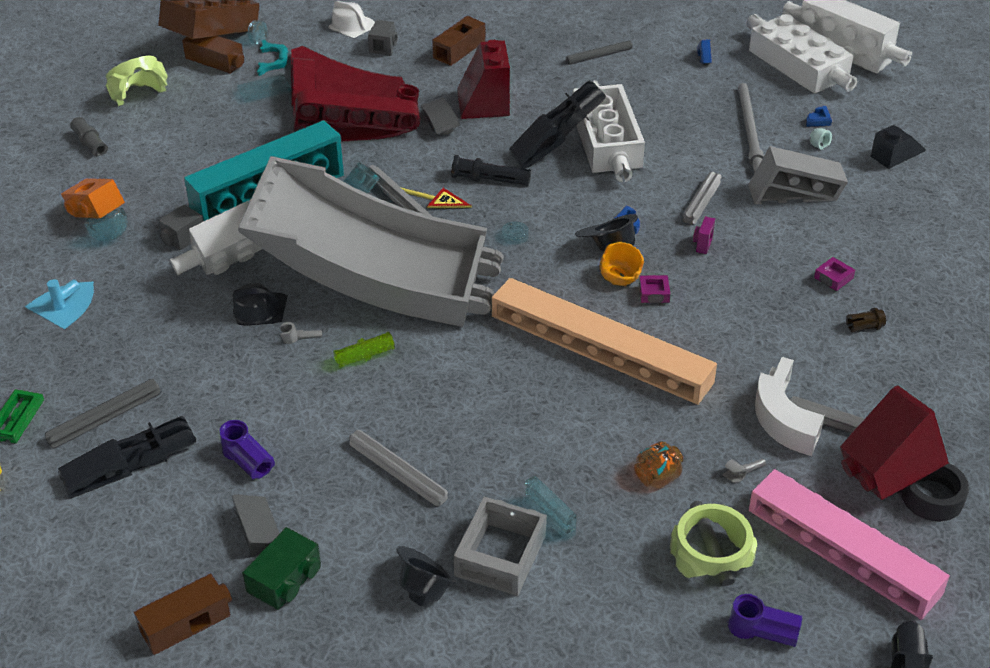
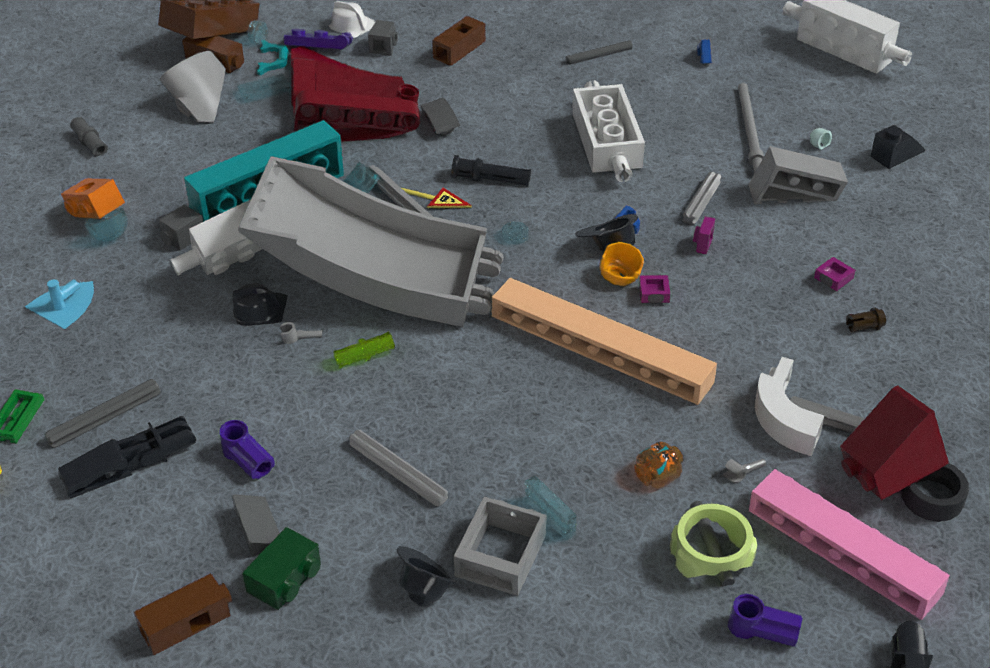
(122, 77): yellowish green piece -> none
(196, 85): none -> light grey panel
(318, 39): none -> dark purple plate
(486, 83): dark red slope -> none
(551, 128): black arm -> none
(801, 53): white brick -> none
(819, 117): blue tile -> none

